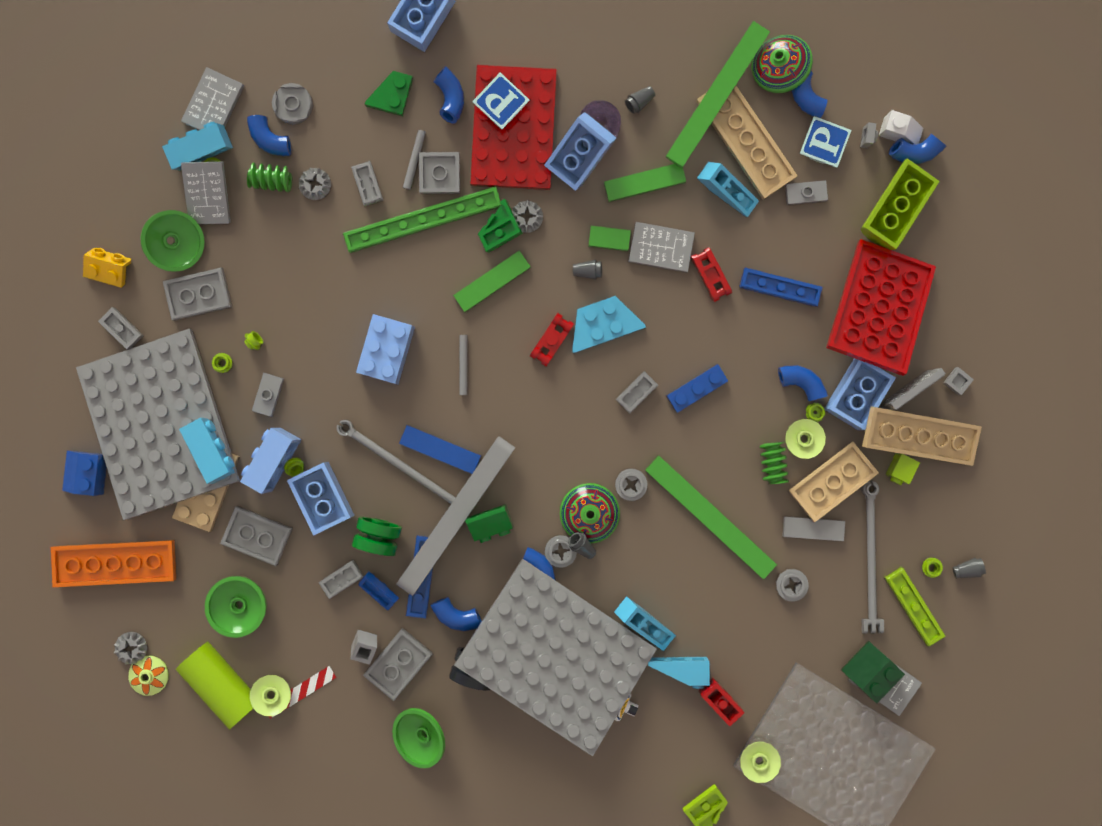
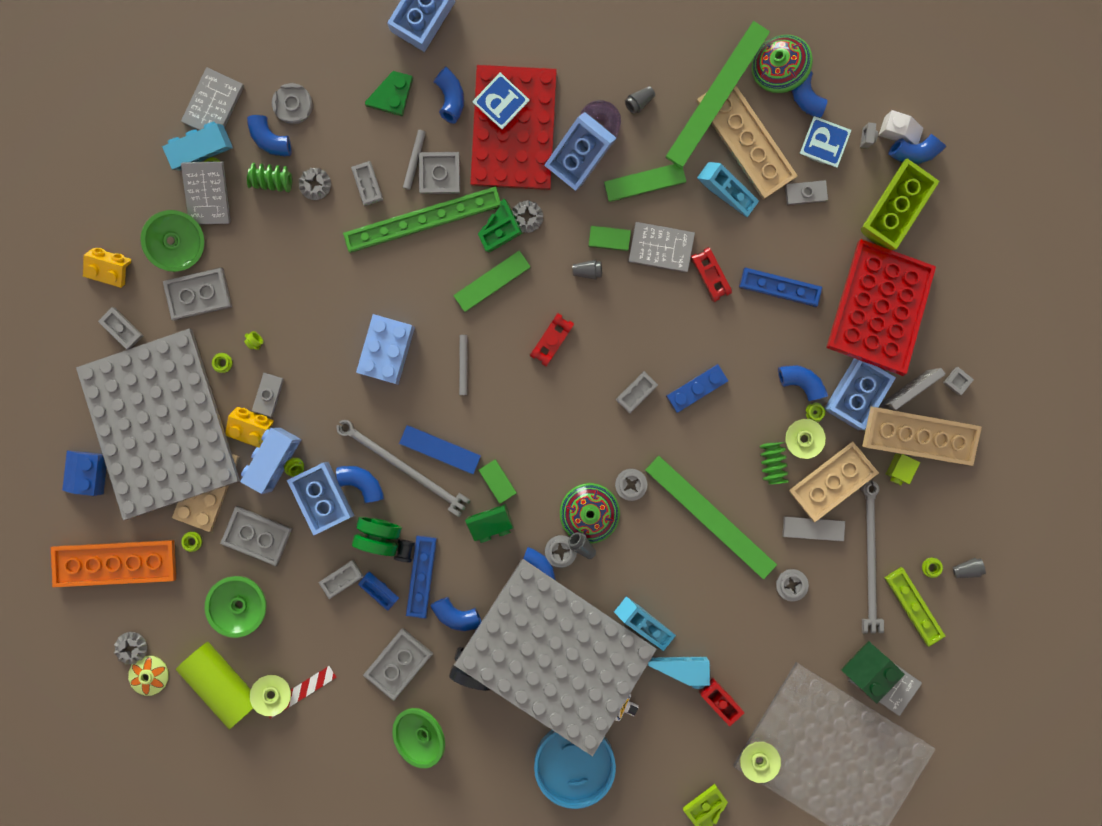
(186, 541): none -> lime plate
(207, 450): medium azure brick -> none
(247, 426): none -> yellow bracket
(362, 480): none -> blue cylinder
(363, 647): light grey brick -> none
(404, 550): none -> black bush
(455, 515): light grey beam -> none
(497, 481): none -> bright green tile
(572, 775): none -> dark azure piece
(603, 323): medium azure wing -> none

